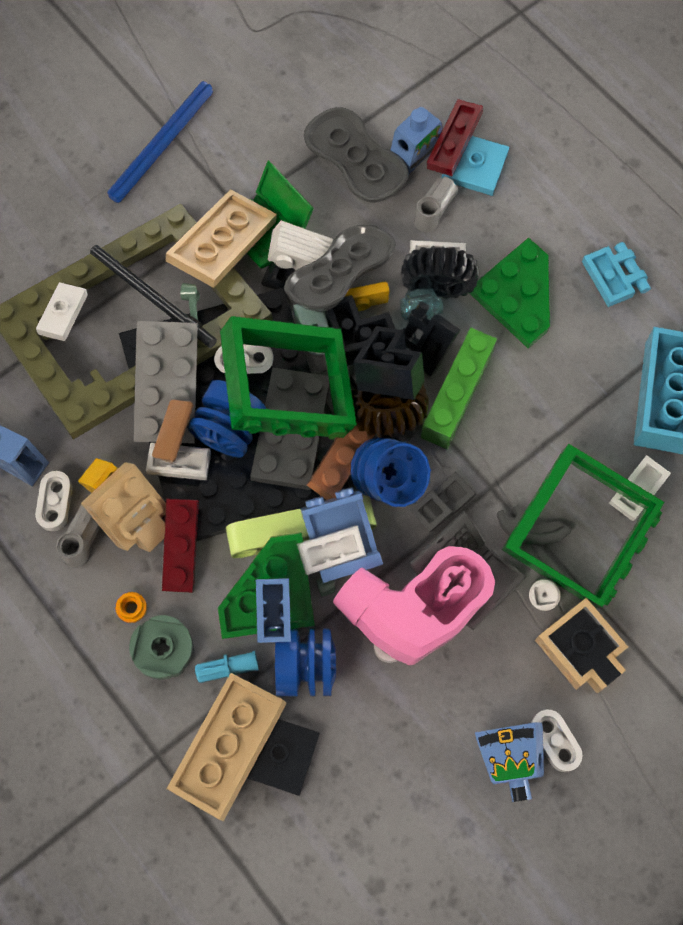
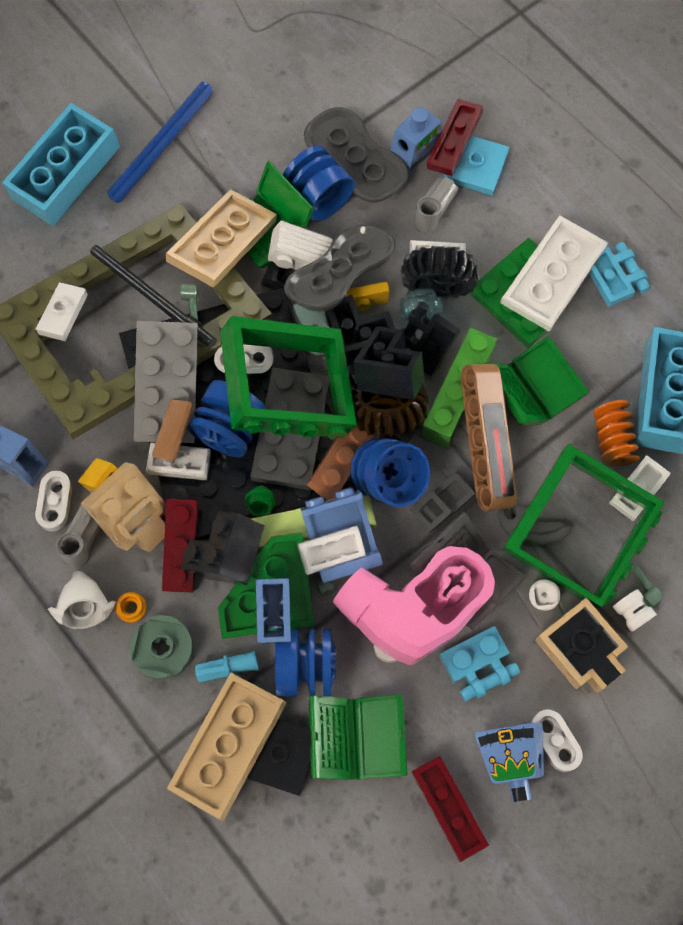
(61, 164): none -> medium azure brick
(78, 597): none -> white hat
(228, 552): none -> black brick
(260, 501): none -> green plate
(320, 181): none -> blue wheel
(357, 737): none -> green piece
(450, 809): none -> dark red plate
(475, 654): none -> medium azure plate
(488, 437): none -> medium nougat beam
(540, 384): none -> green piece
(554, 273): none -> white tile
(613, 433): none -> orange piece
(631, 603): none -> white wheel
(653, 594): none -> sand green hand

